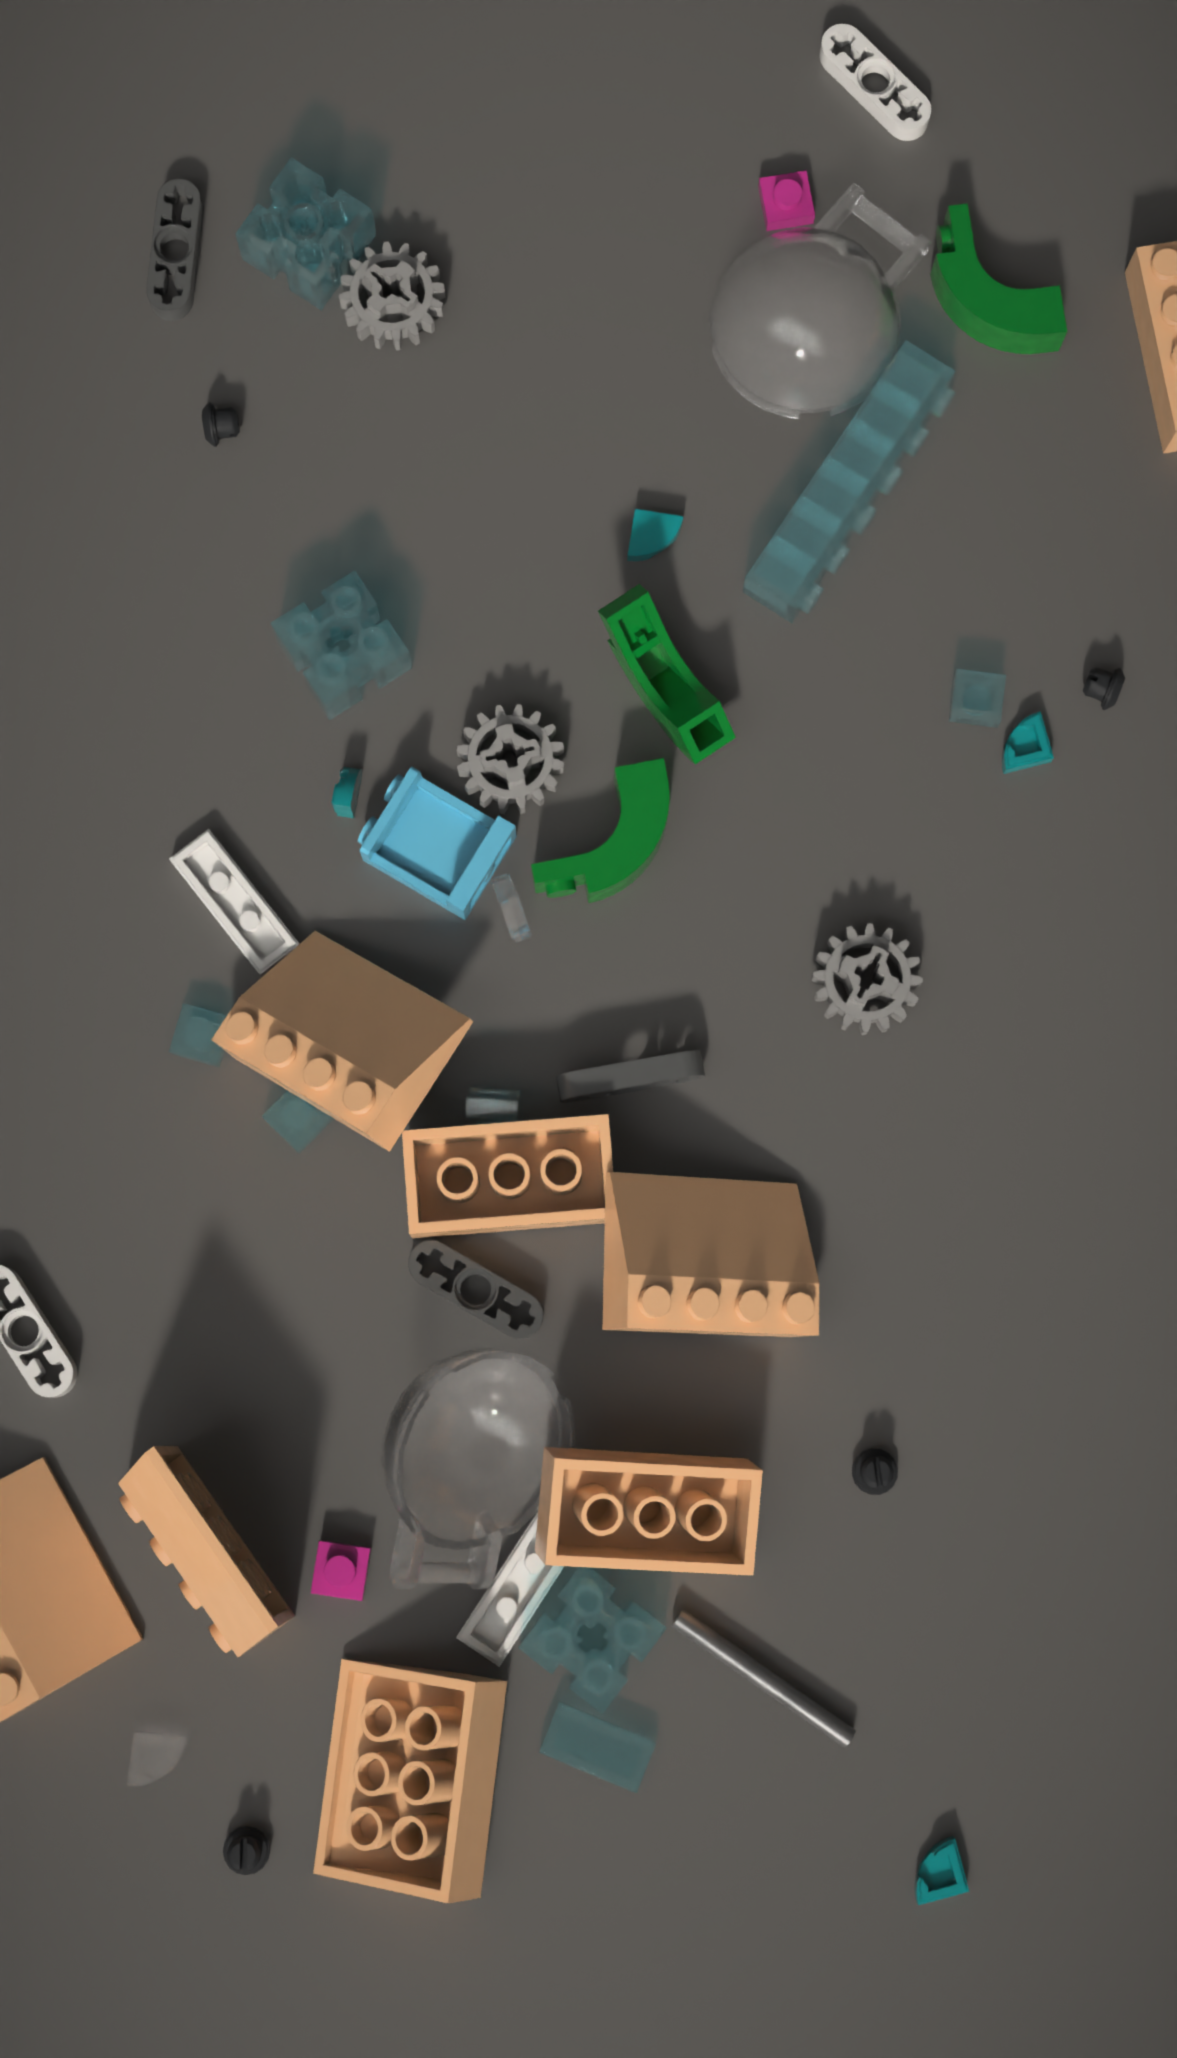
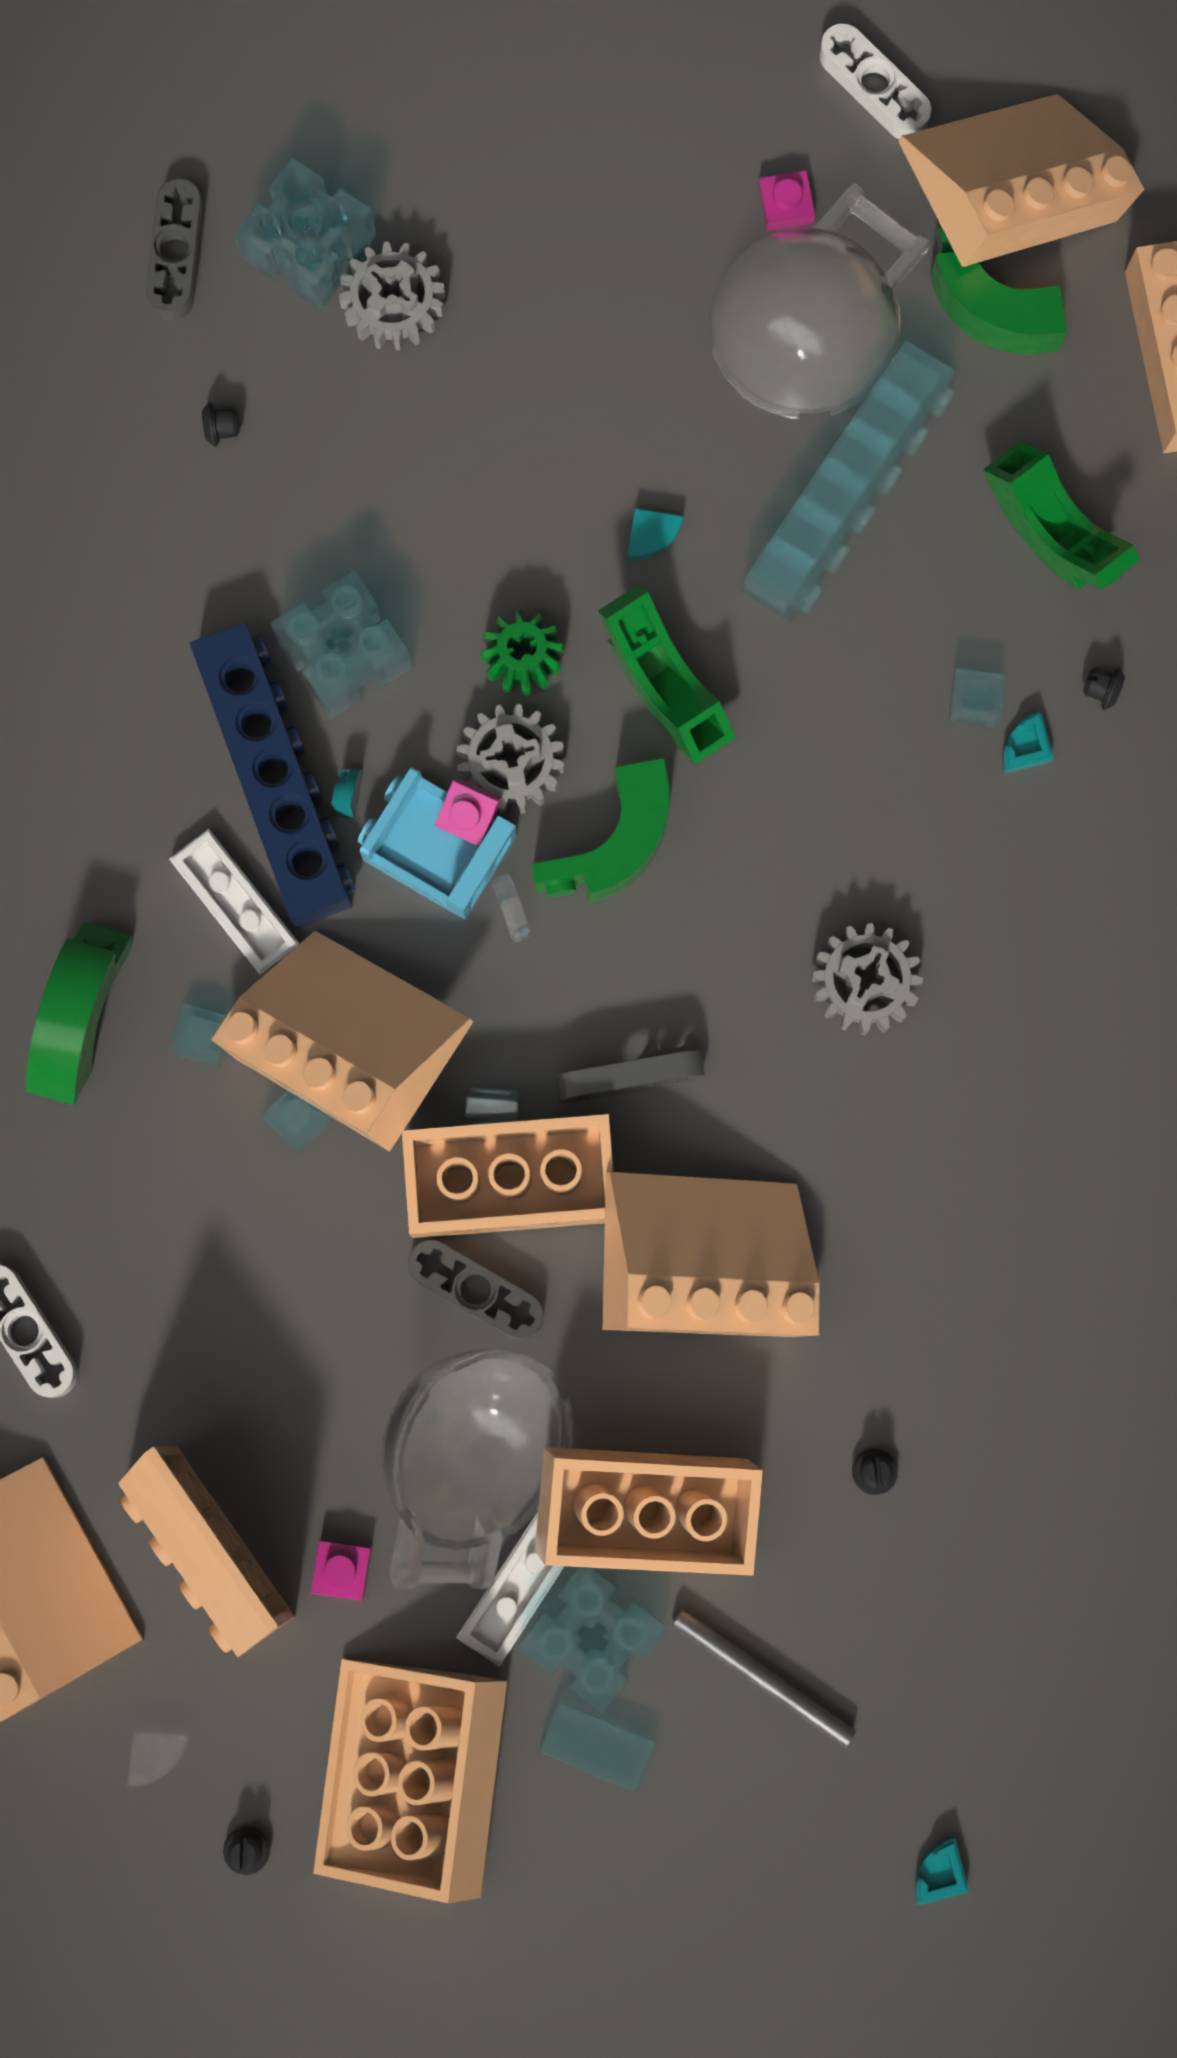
(70, 1012): none -> green arch
(219, 661): none -> dark blue brick
(468, 811): none -> dark pink plate
(514, 638): none -> green gear
(1020, 177): none -> light nougat slope
(1052, 523): none -> green arch

